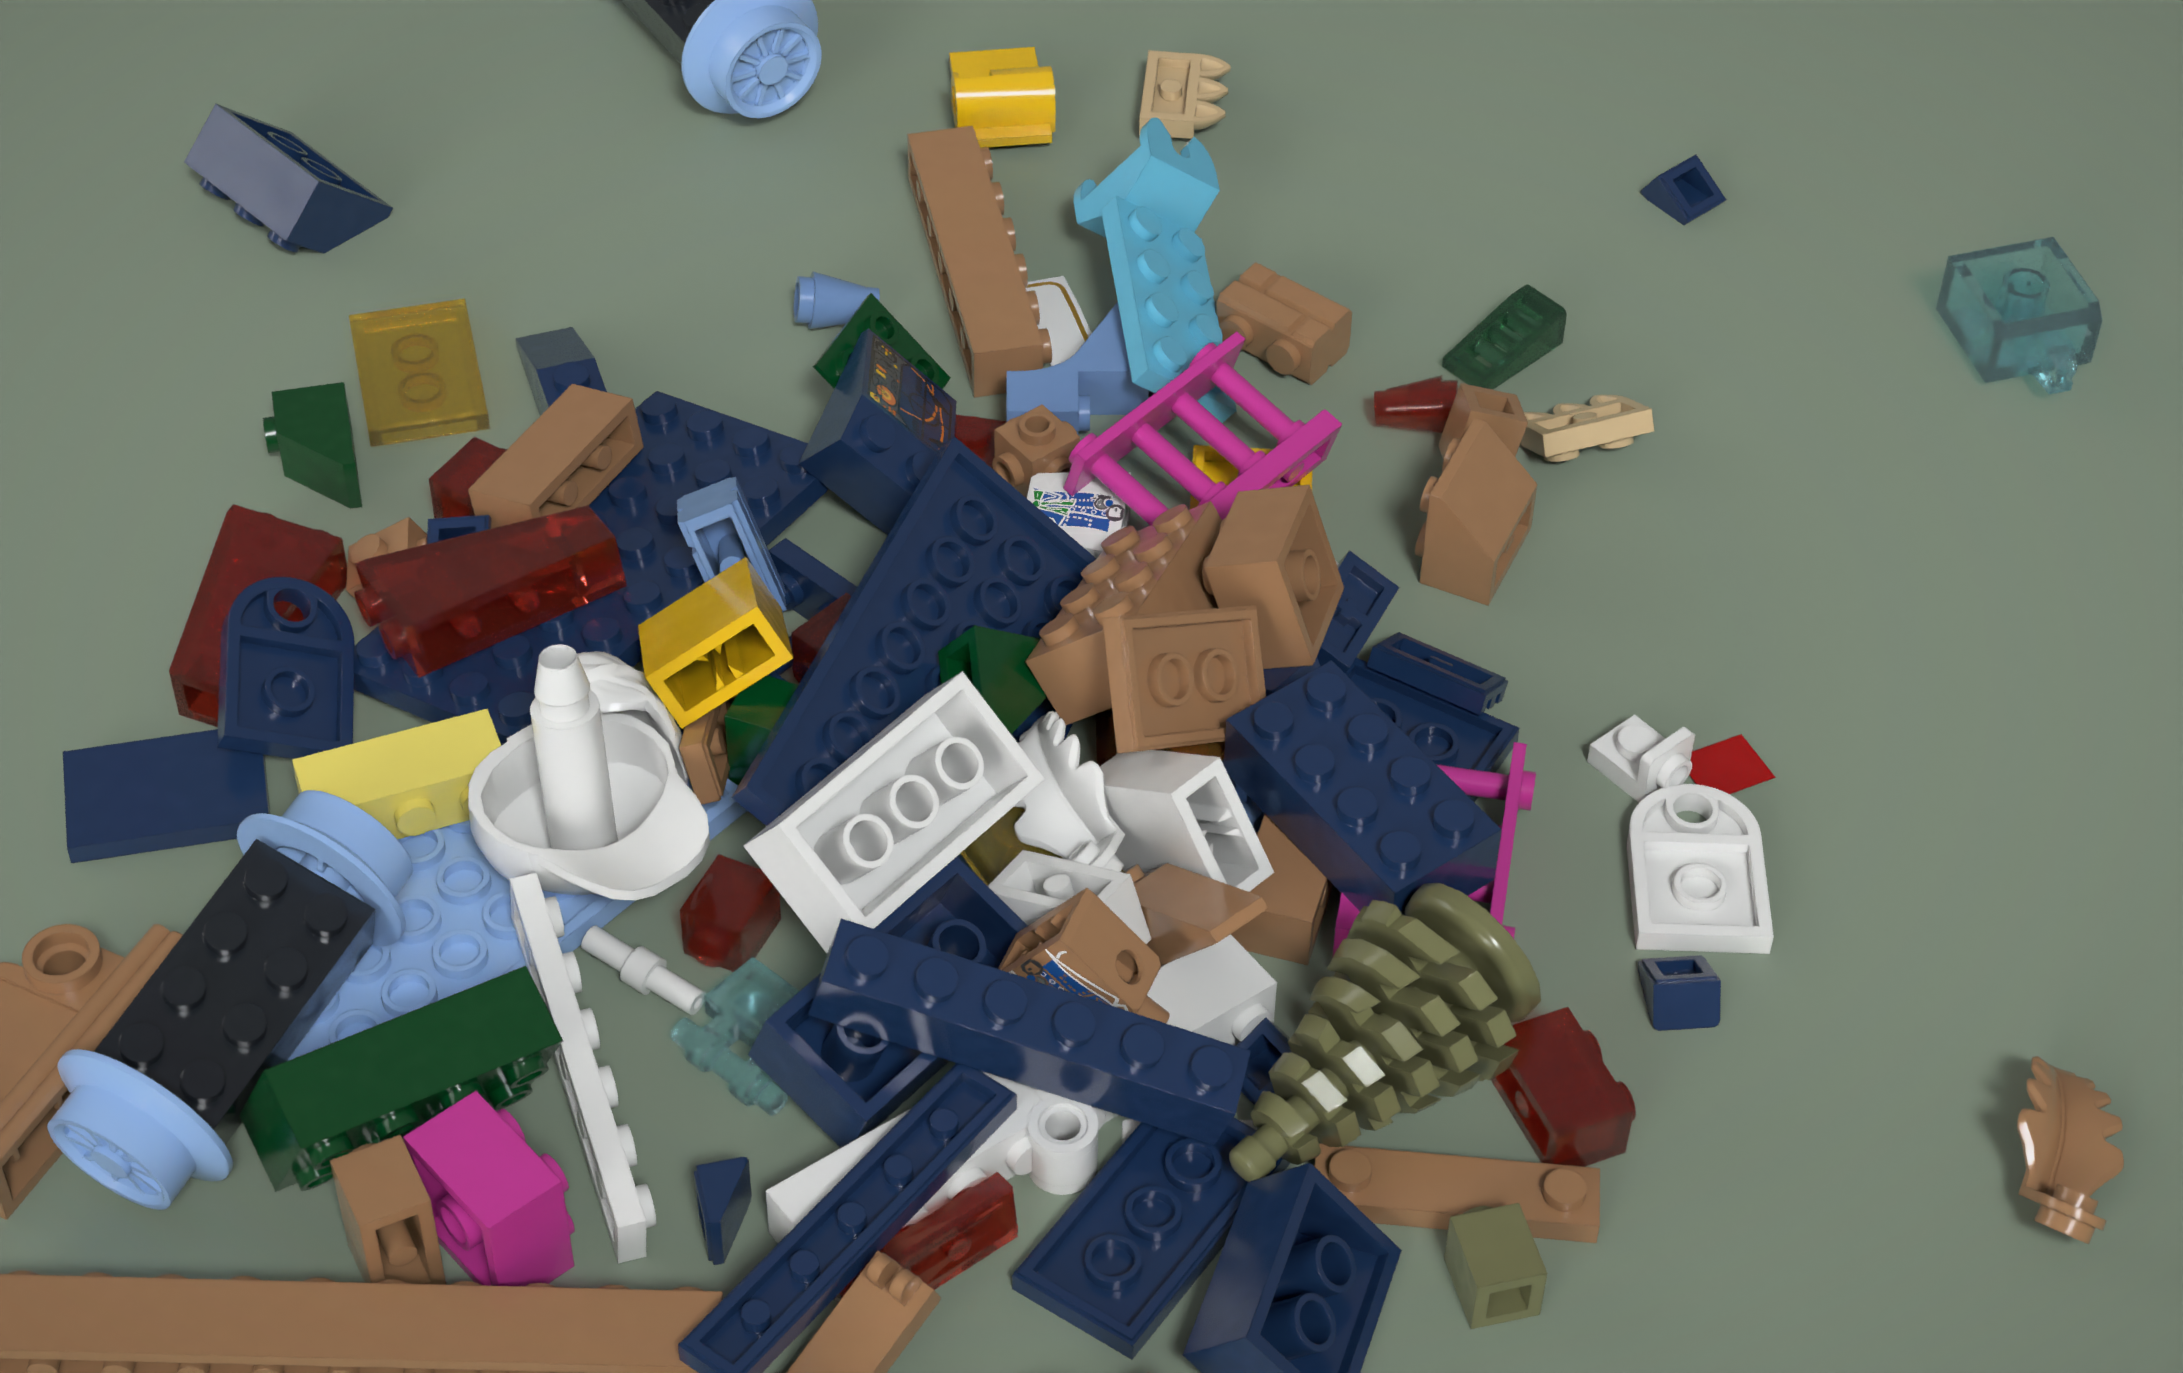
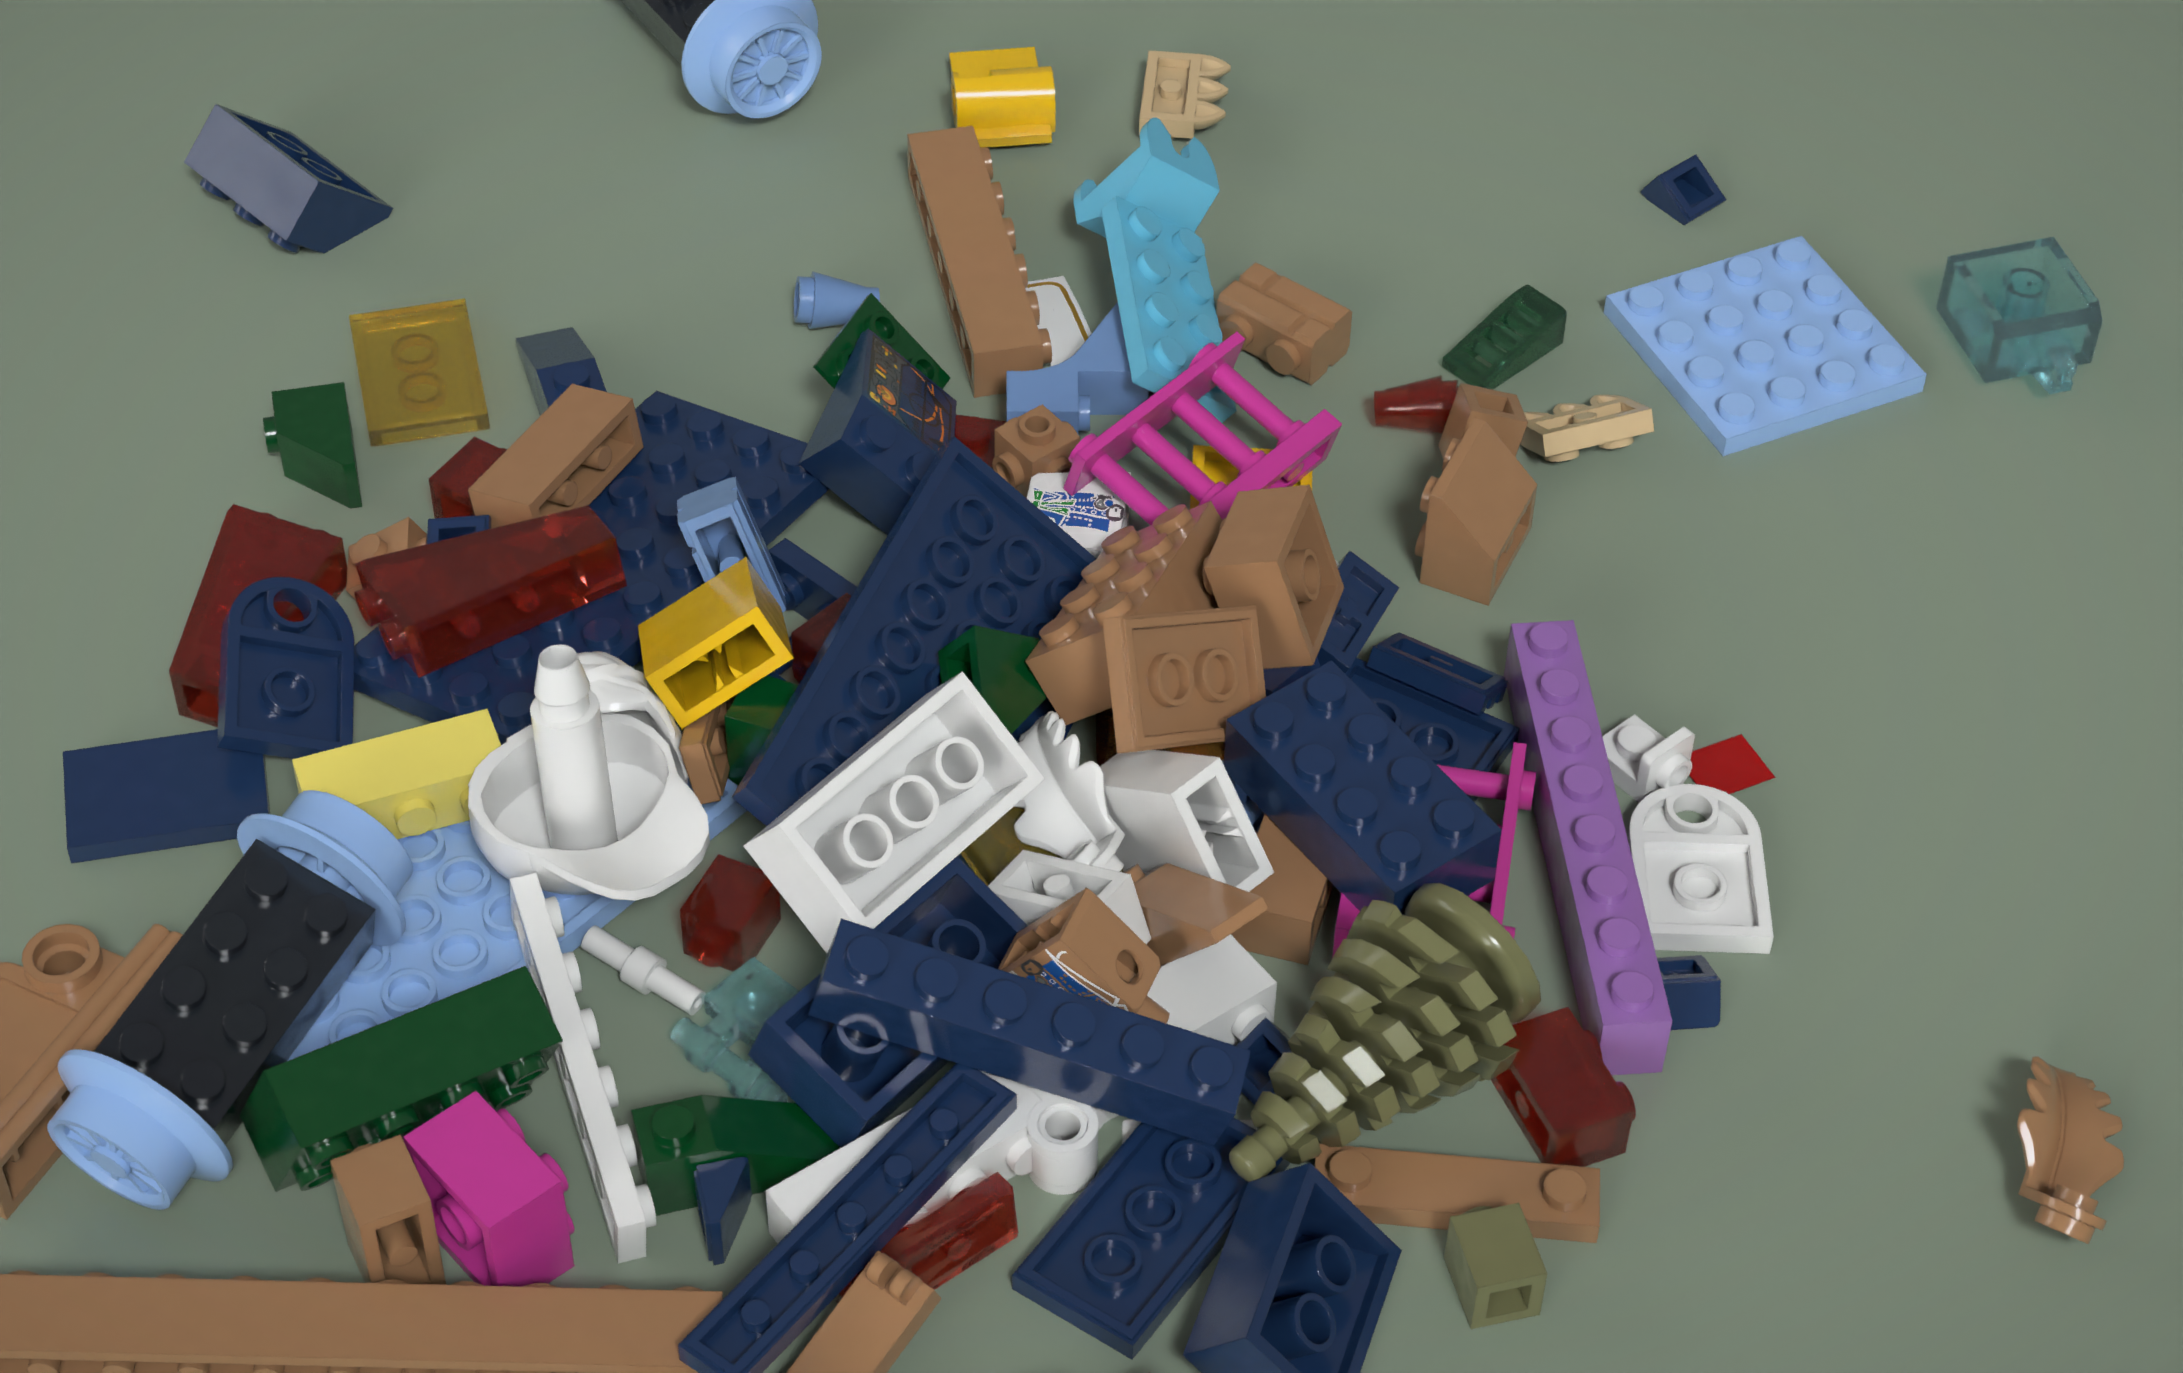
(710, 1129): none -> dark green slope
(1587, 849): none -> medium lavender brick
(1763, 345): none -> light blue plate

